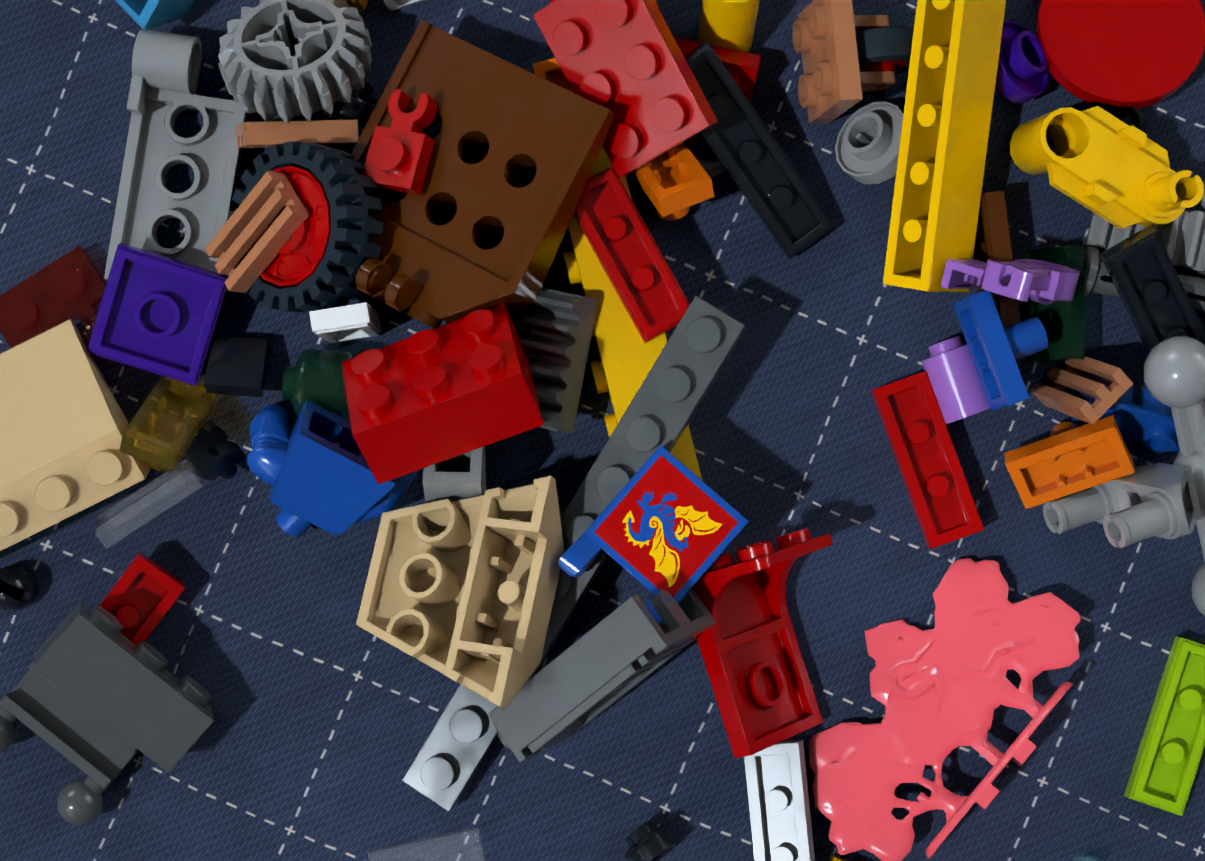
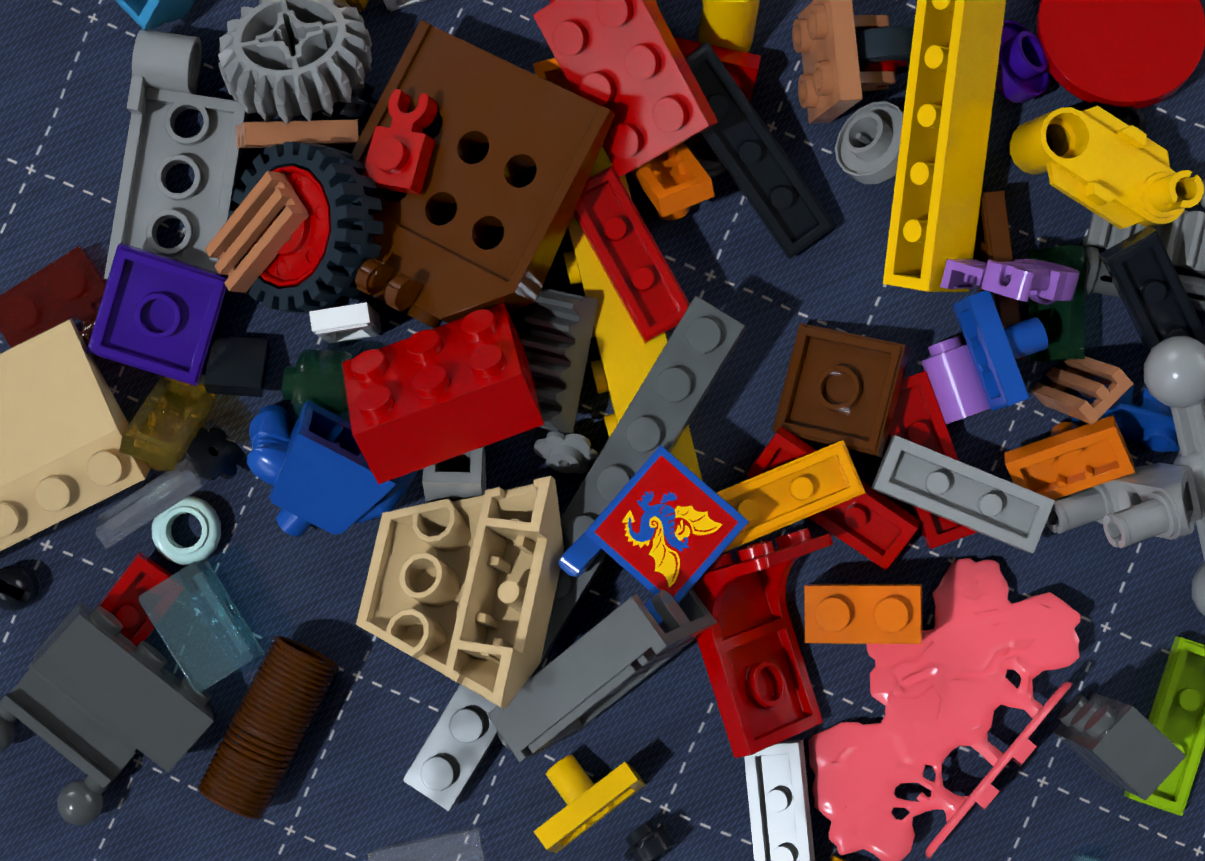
(200, 625): none -> clear light blue panel
(205, 545): none -> light aqua piece
(275, 711): none -> reddish brown piece
(567, 452): none -> light grey plant
(585, 800): none -> yellow tile
(793, 491): none -> light orange tile
(841, 389): none -> reddish brown tile
(863, 613): none -> orange brick
(865, 522): none -> red plate
(963, 494): none -> light grey plate
(1118, 743): none -> dark grey brick

